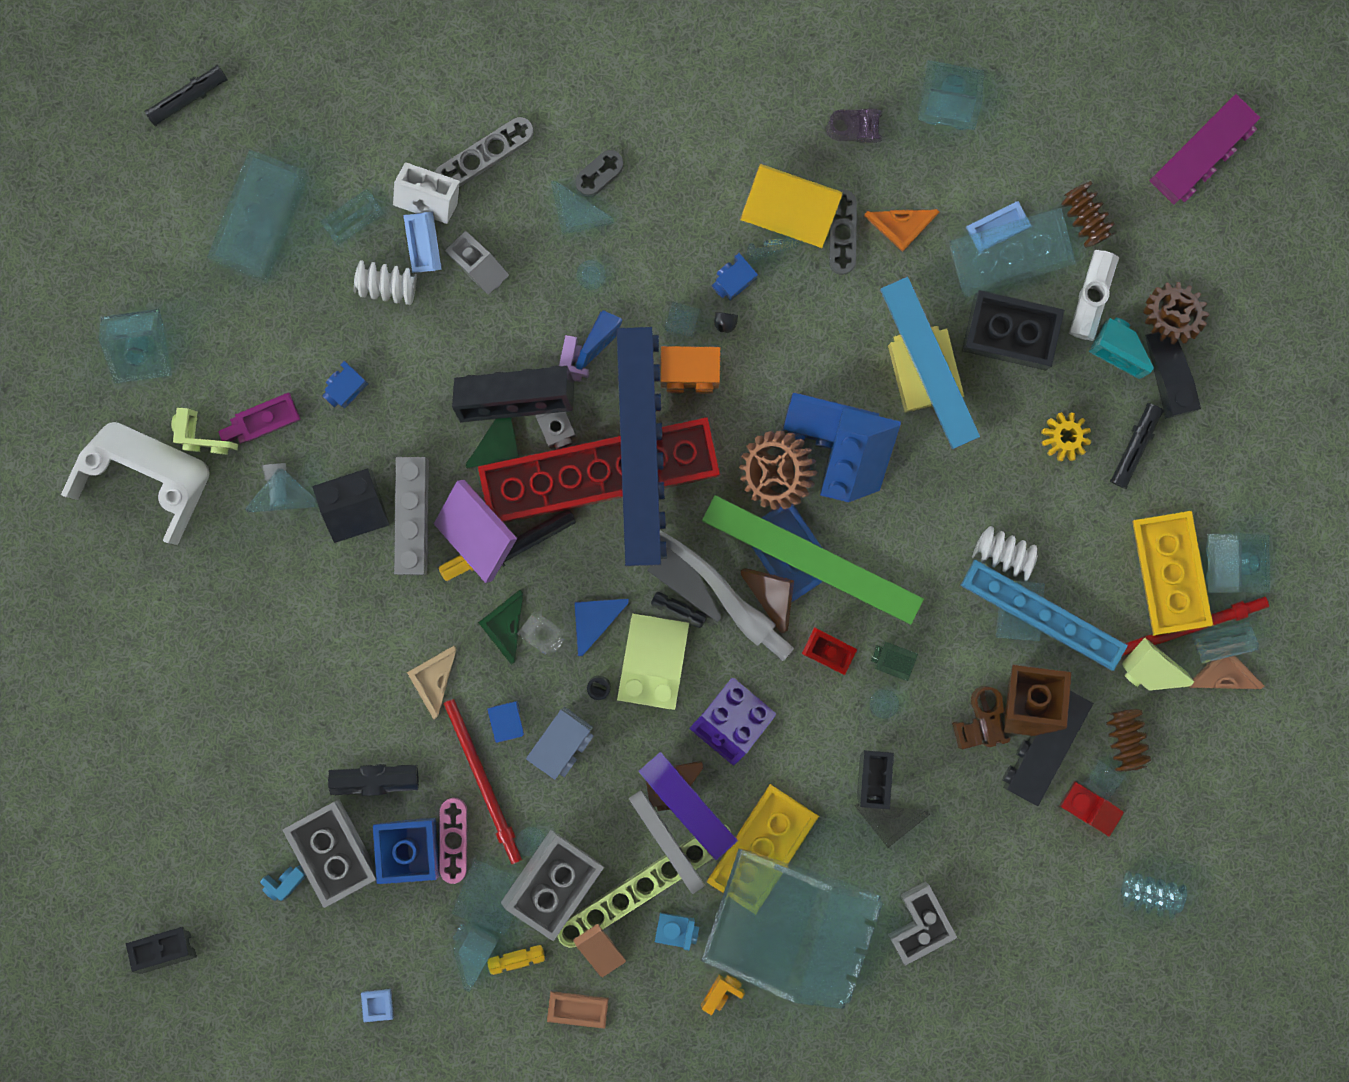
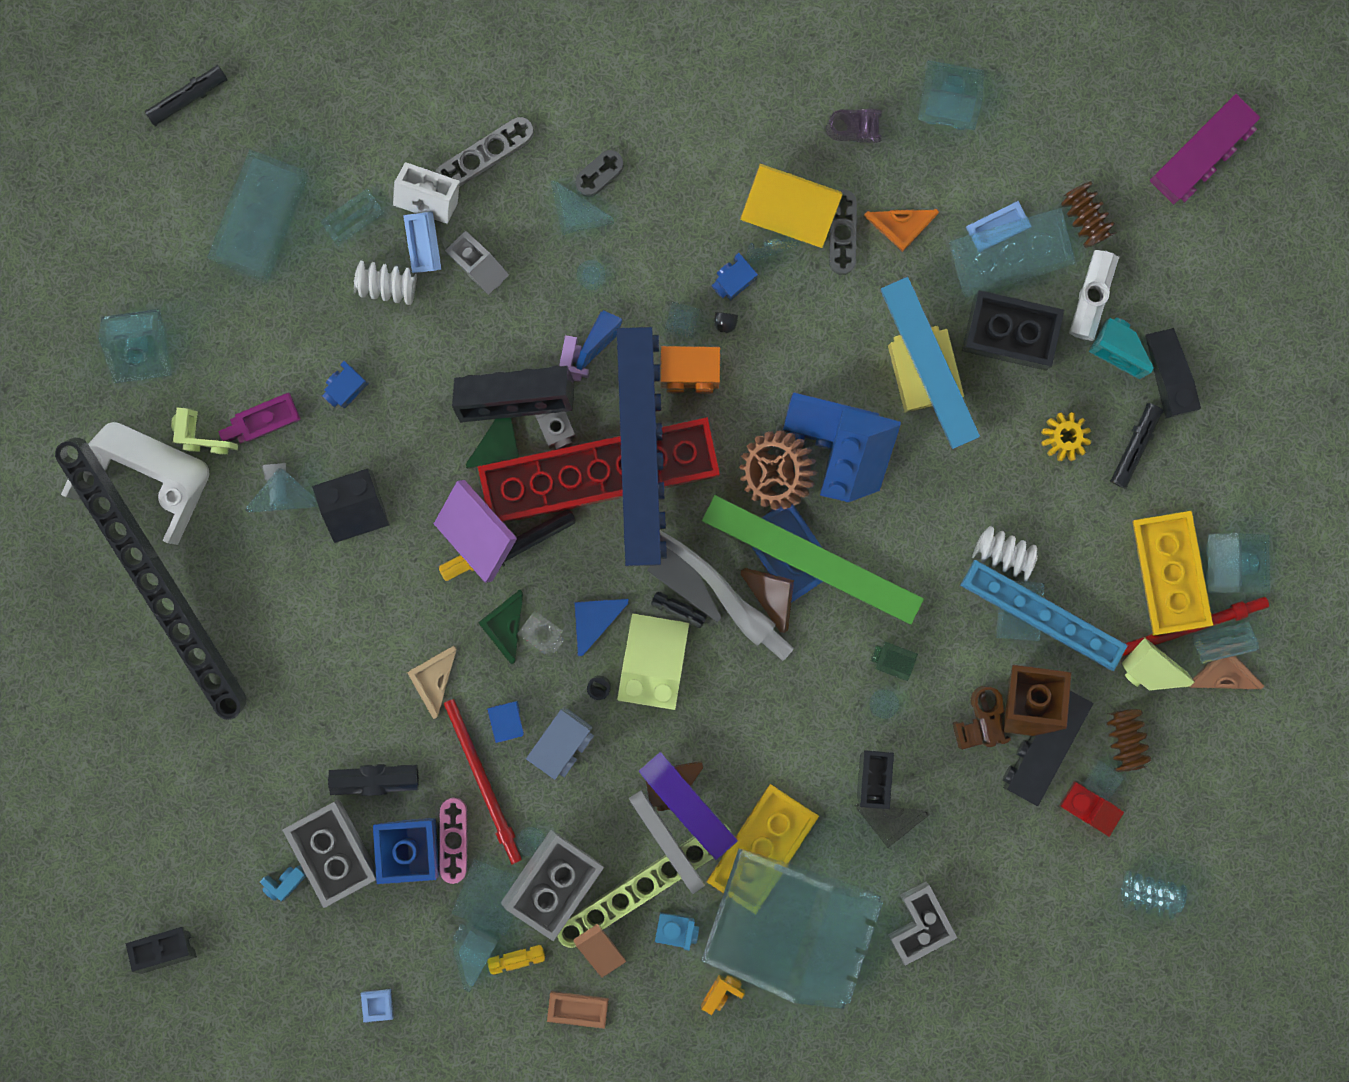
(152, 564): none -> black beam
(411, 516): light grey brick -> none
(733, 721): bracket -> none
(829, 651): red slope -> none
(1175, 313): reddish brown gear -> none

